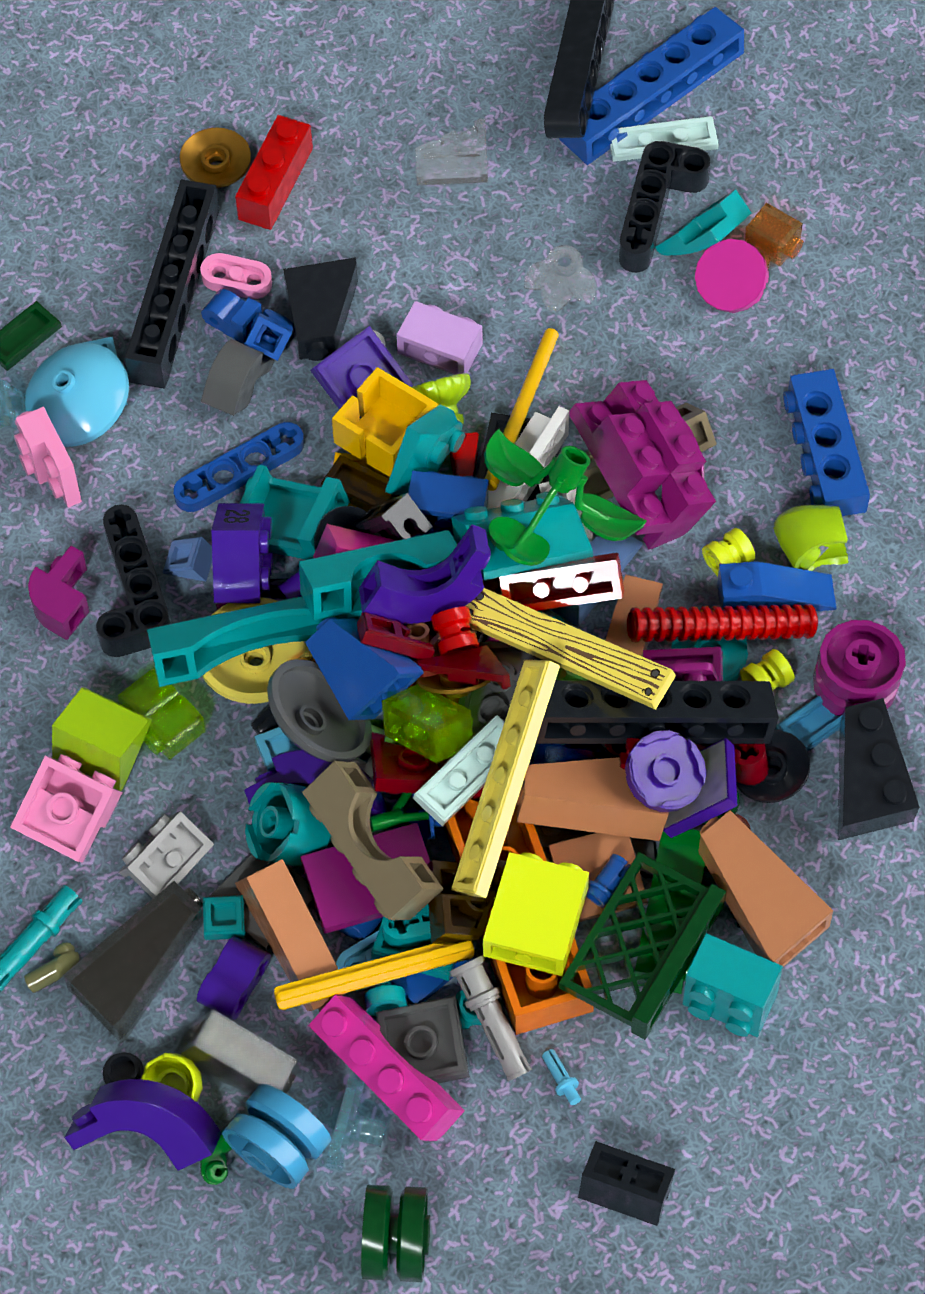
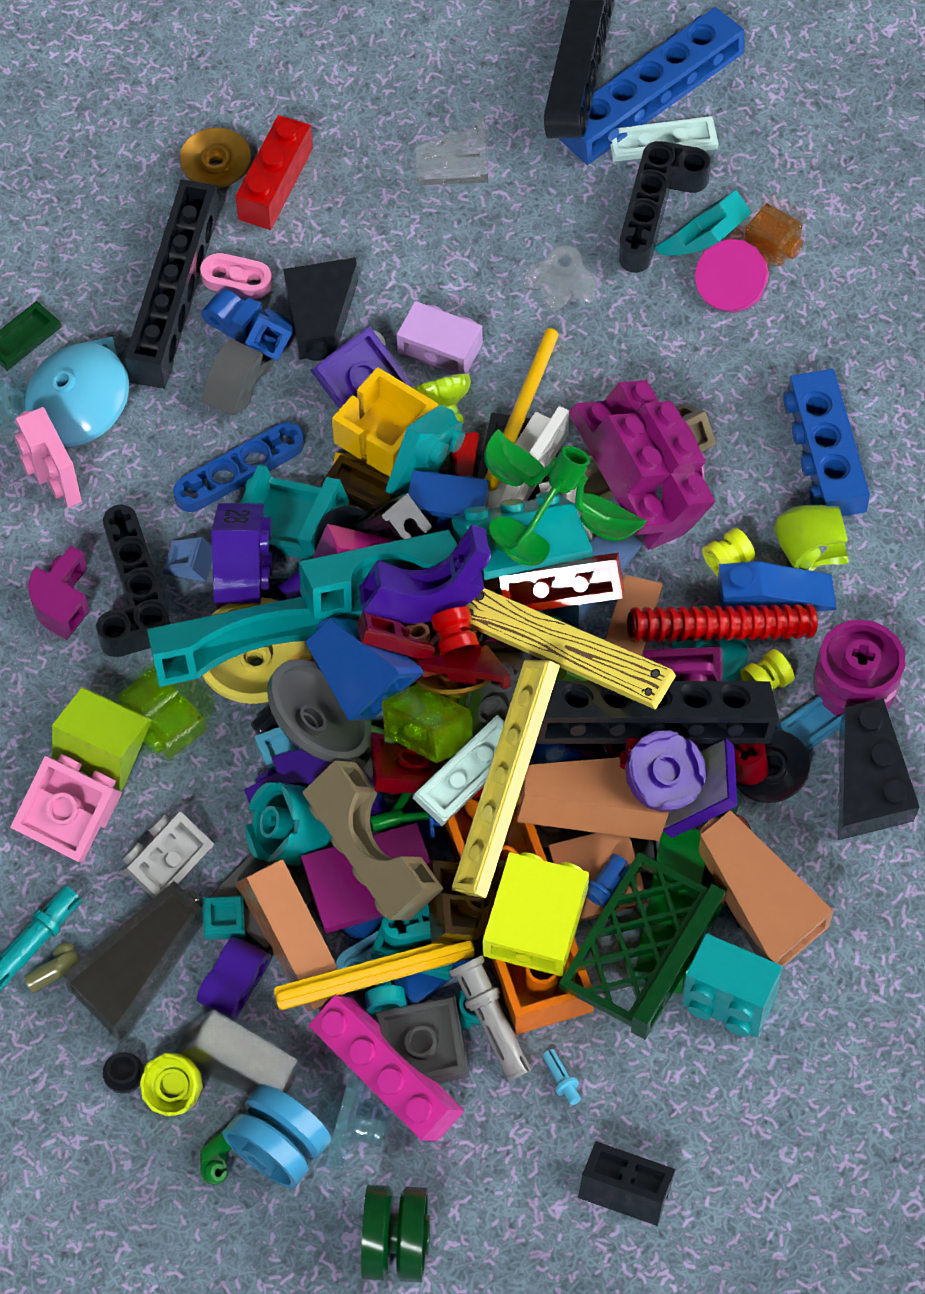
(150, 1109): dark purple arch -> none

